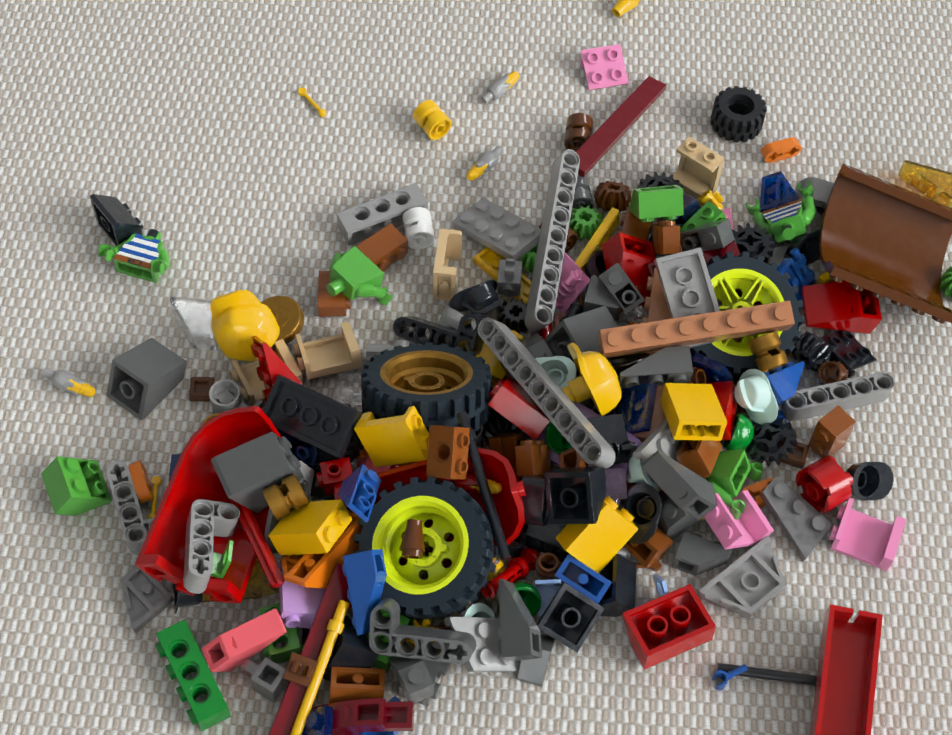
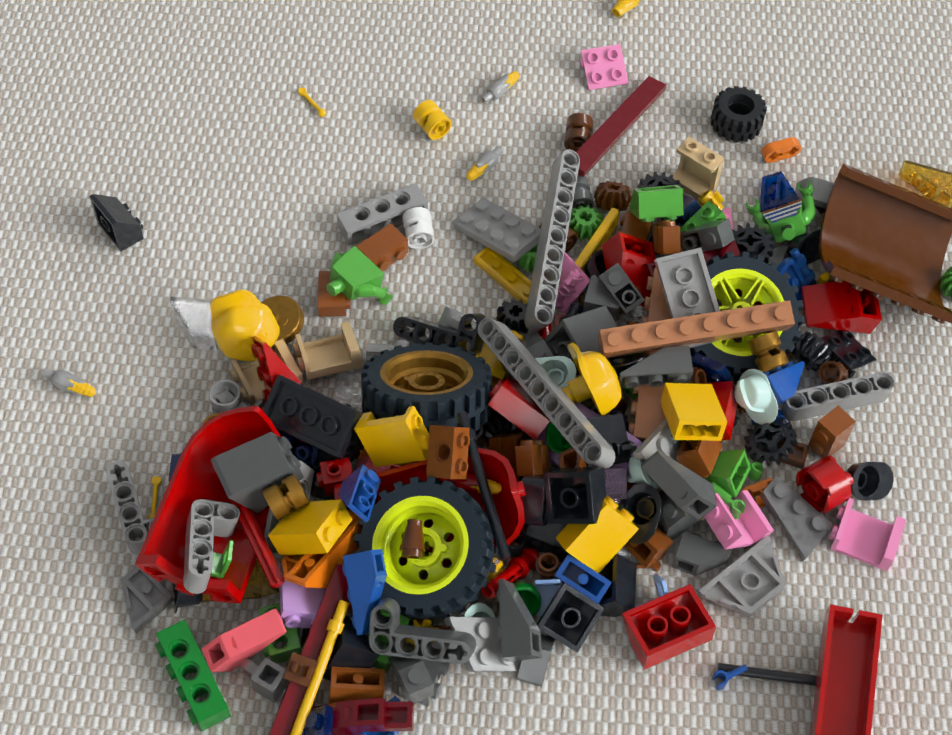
(75, 485): bright green slope -> none
(139, 256): torso -> none
(141, 481): orange beam -> none
(144, 377): dark grey slope -> none
(200, 388): reddish brown tile -> none
(445, 278): tan panel -> none
(477, 299): black piece -> none
(509, 277): flat silver brick -> none
(638, 407): clear blue wing -> none
(741, 434): green piece -> none

